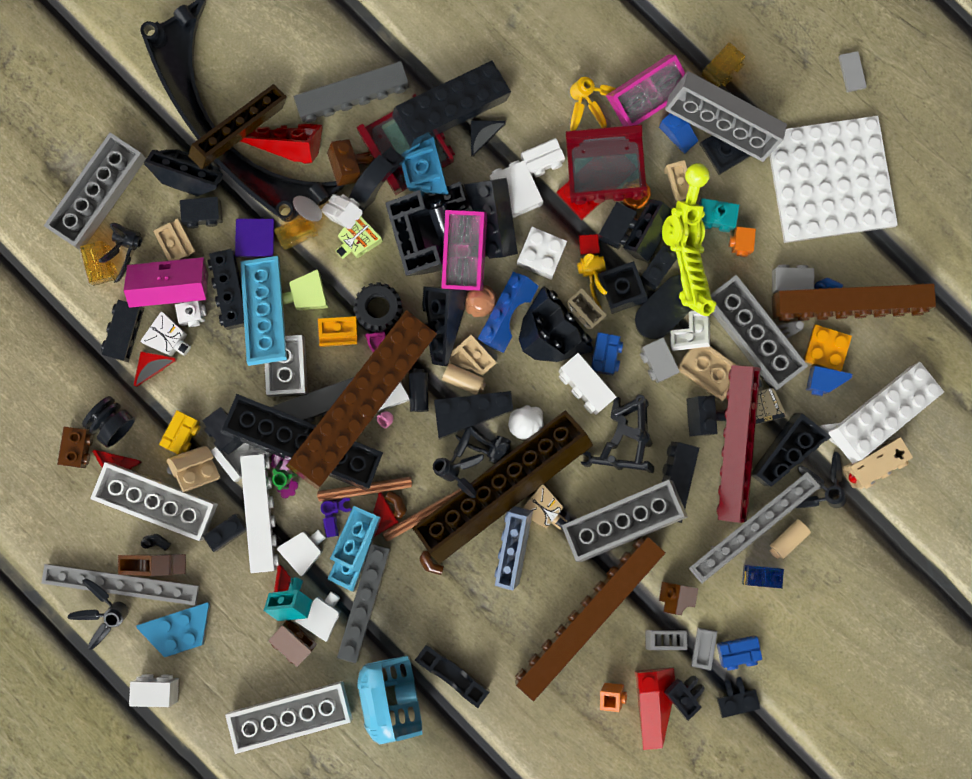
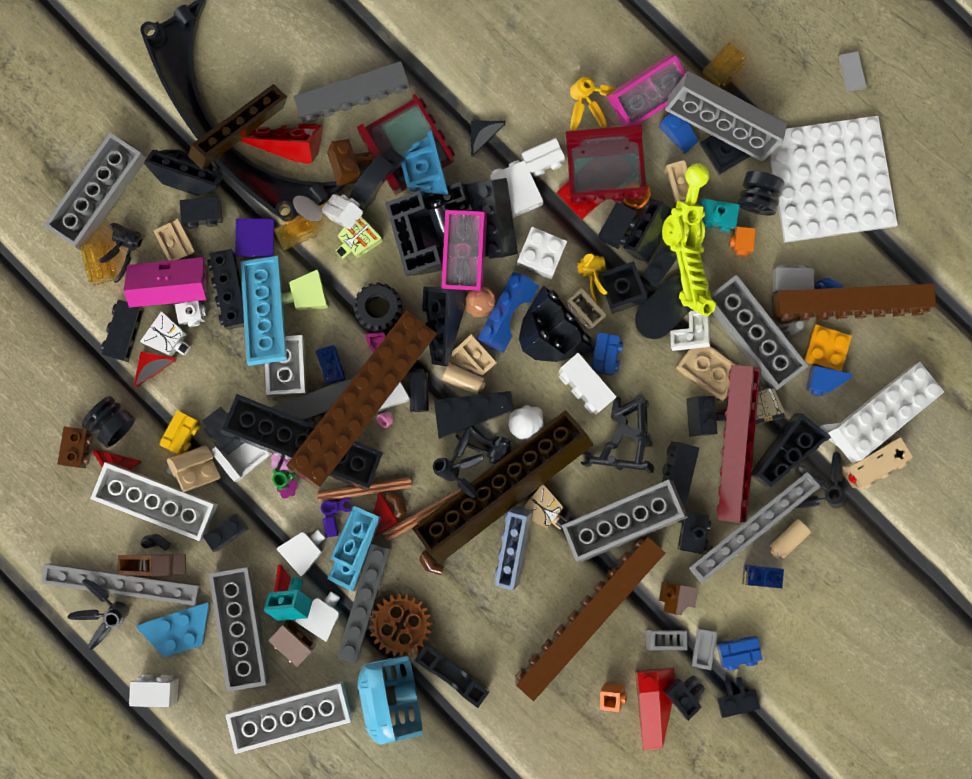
(239, 629): none -> light grey brick
(258, 513): white brick -> none
(330, 365): none -> clear blue hips
(337, 331): light orange plate -> none
(416, 633): none -> dark orange gear
(451, 103): black brick -> none
(589, 244): red tile -> none
(659, 360): light grey brick -> none
(693, 533): none -> black brick
(761, 193): none -> black wheel

